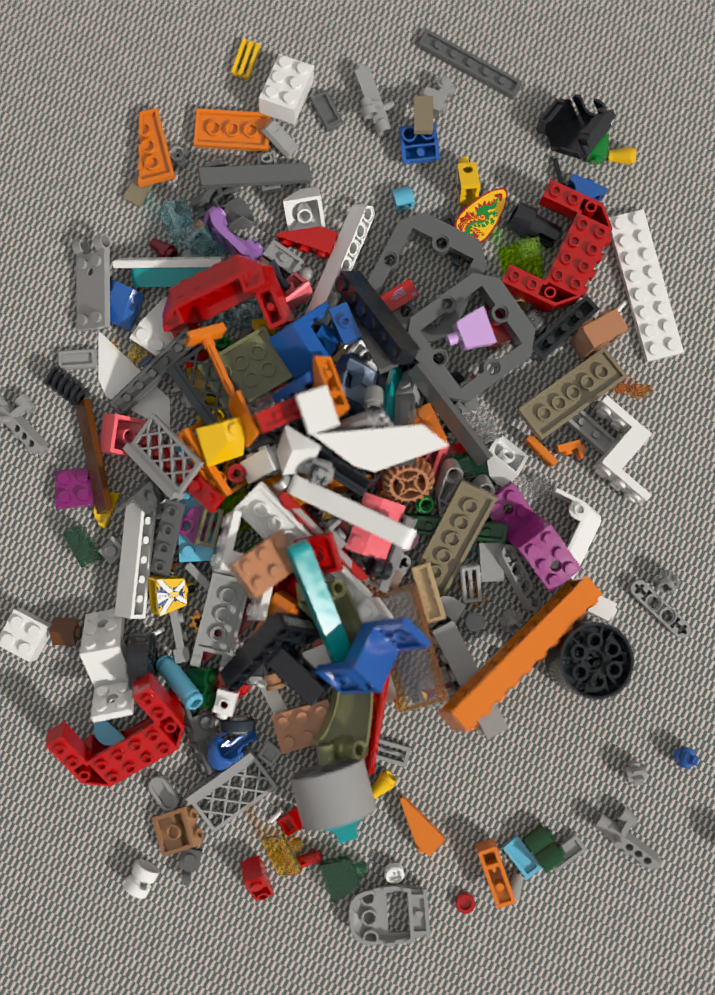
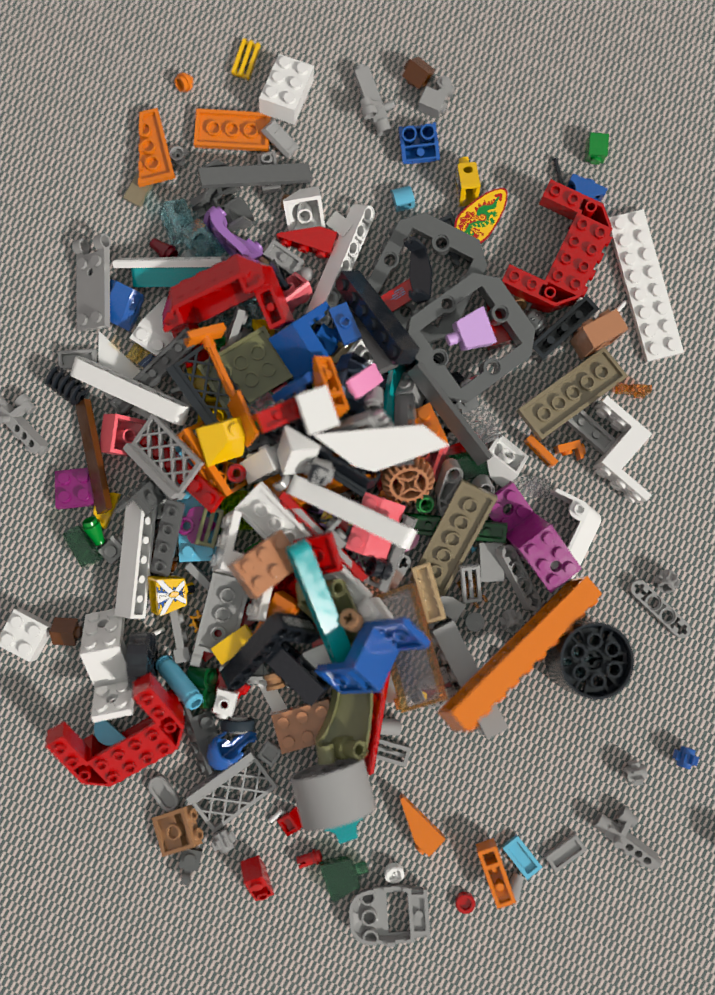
(93, 529): none -> green cone
(130, 390): none -> white beam
(140, 880): white wheel -> none
(183, 82): none -> orange plate
(223, 841): none -> light grey gear
(231, 645): none -> yellow slope
(234, 333): none -> light grey plate
(283, 853): clear yellow tile -> none
(326, 110): dark grey tile -> none
(339, 223): none -> white sticker
(353, 624): none -> medium nougat wheel
(364, 381): none -> bright pink slope
(383, 783): yellow cone -> none
(391, 727): none -> light grey piece
(418, 72): none -> reddish brown brick
(420, 271): none -> black piece
(423, 114): dark tan tile -> none
(469, 64): dark grey tile -> none
(523, 254): clear neon green slope -> none
(527, 222): black piece -> none
(544, 849): dark green brick -> none
(573, 132): black piece -> none
(603, 609): white brick -> none
(623, 155): yellow cone -> none

